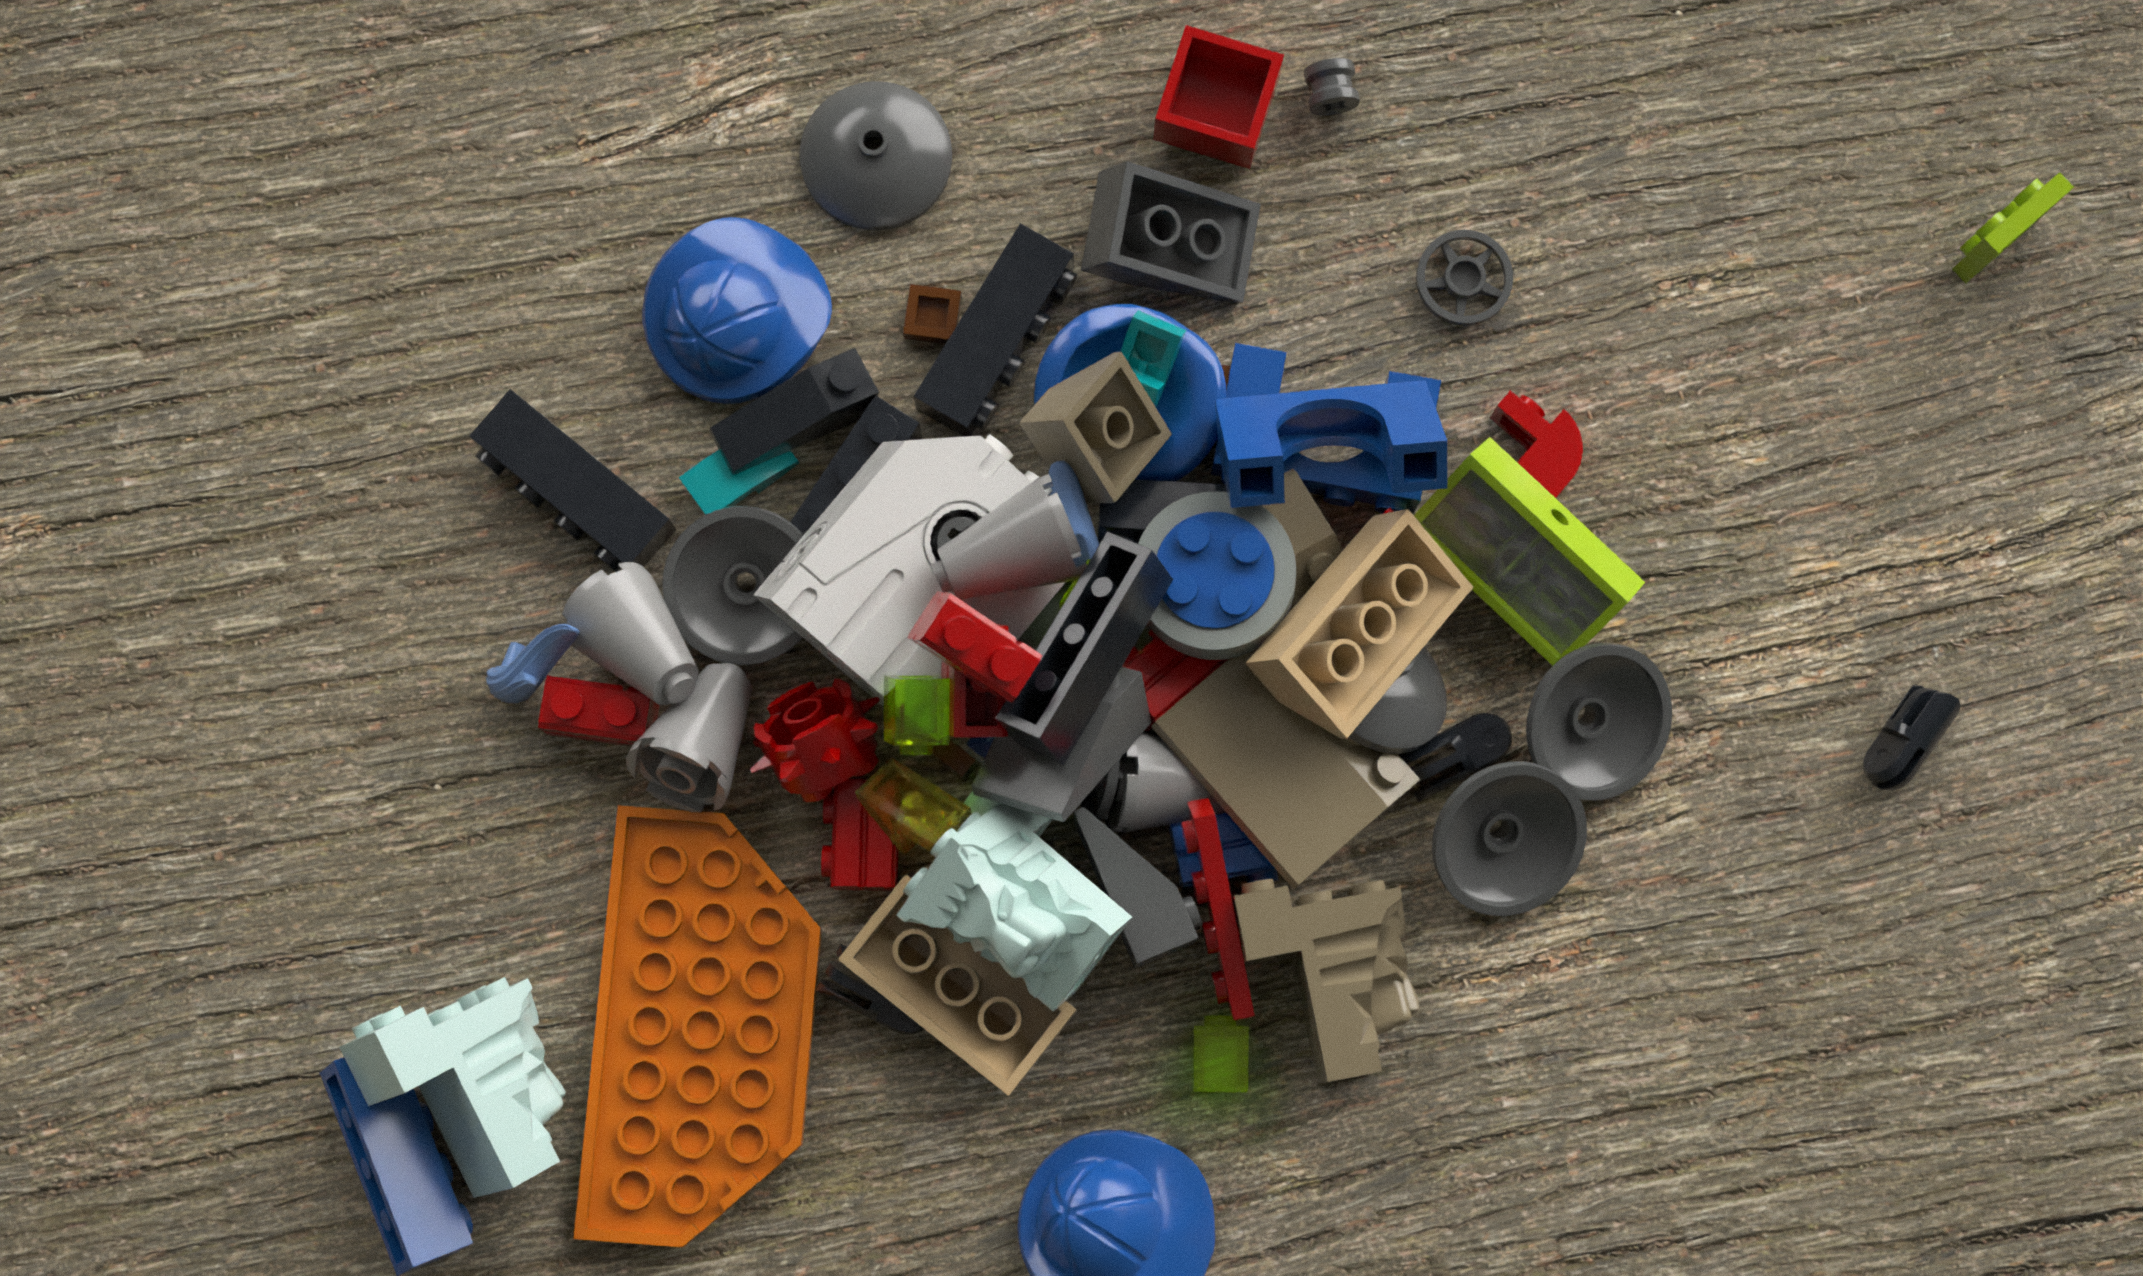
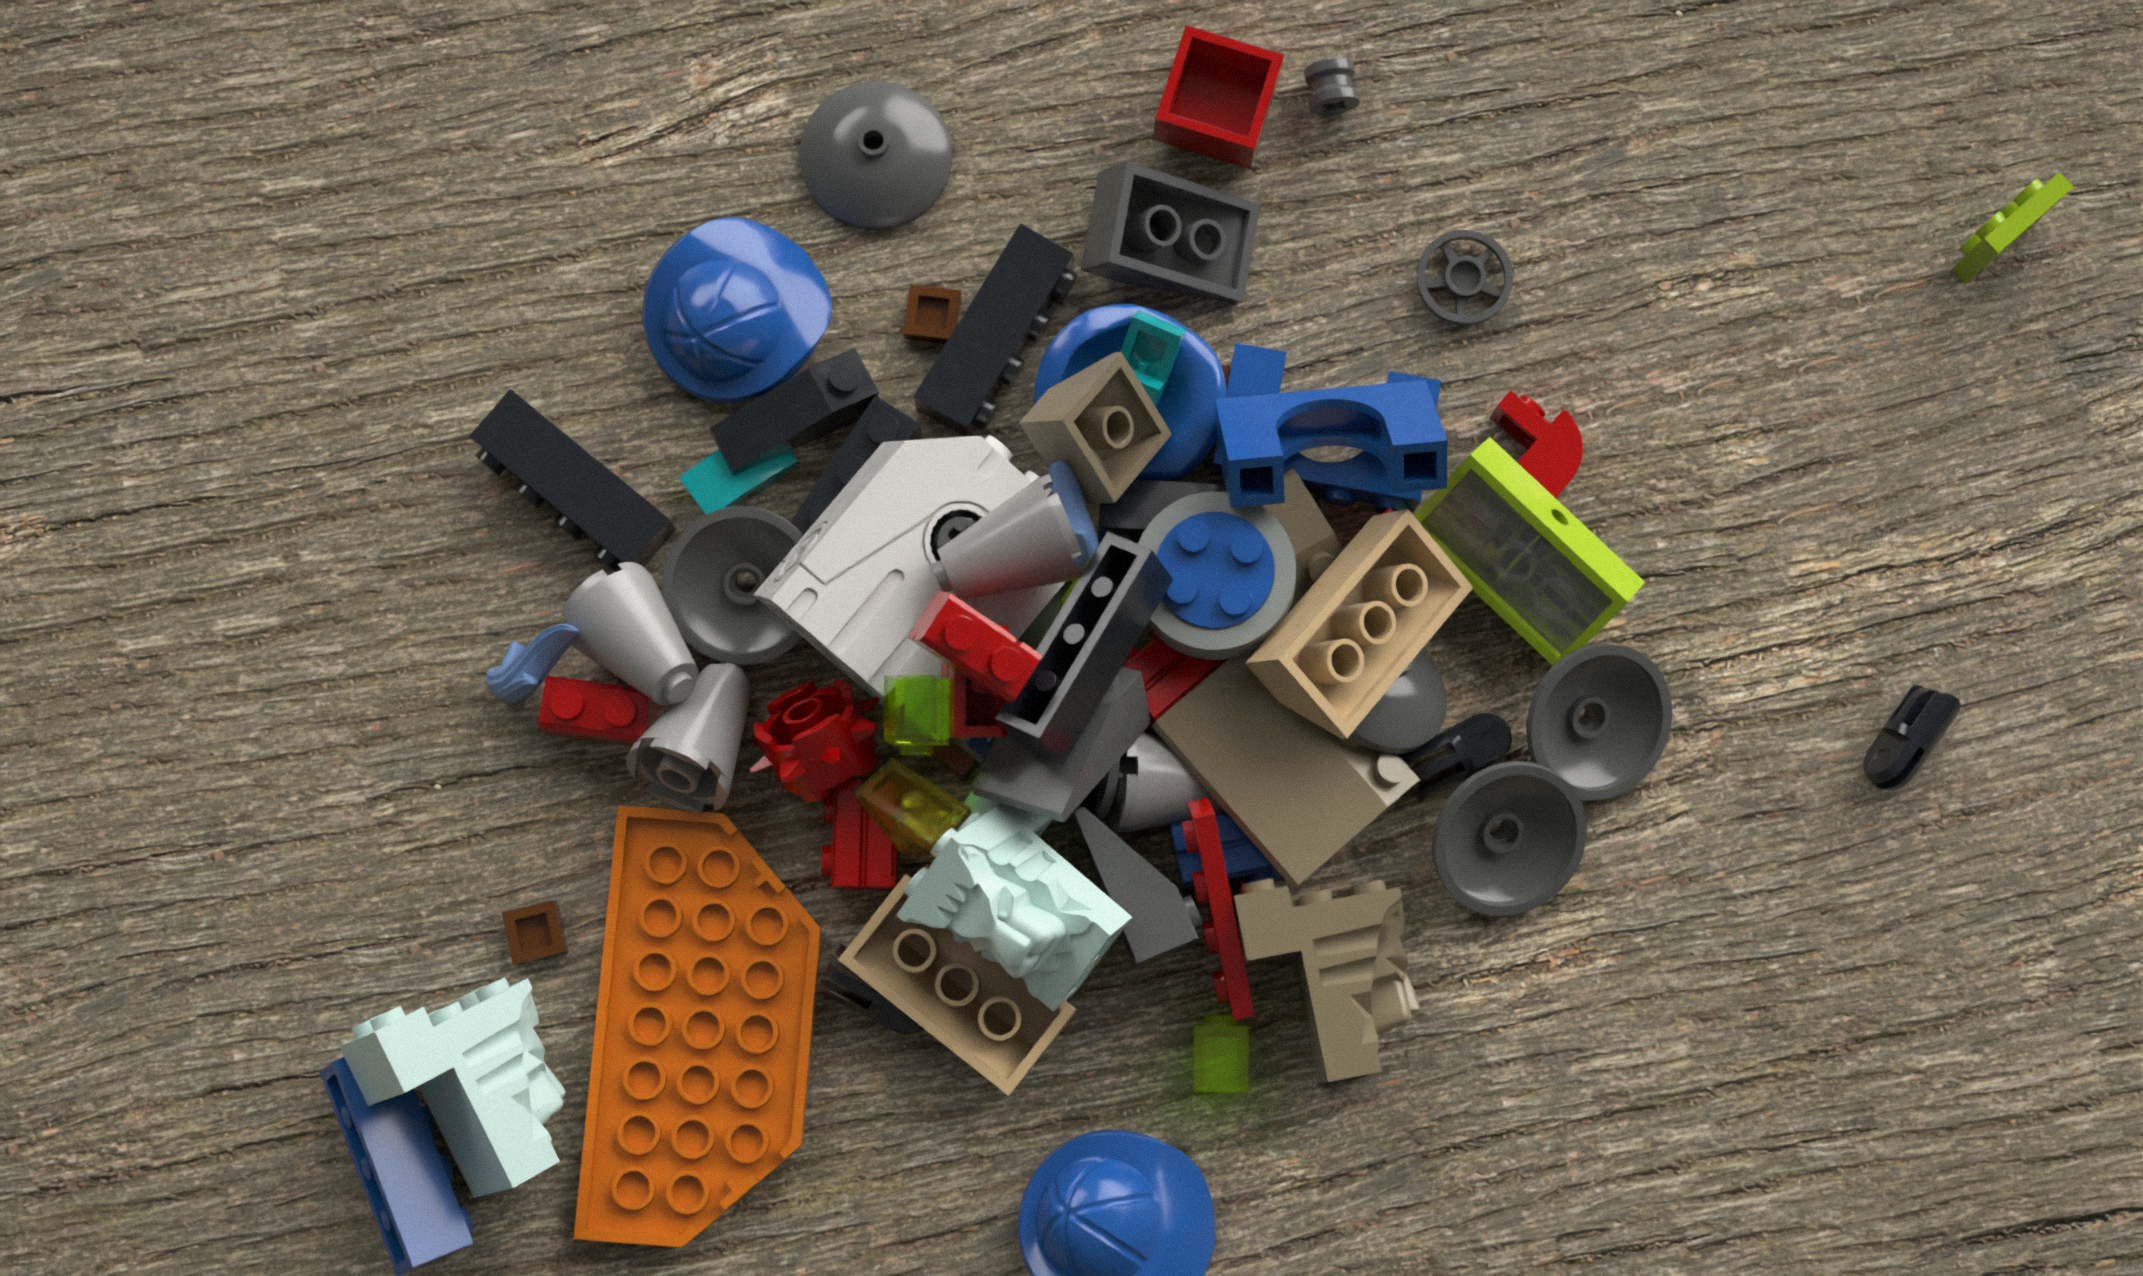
(535, 932): none -> reddish brown tile

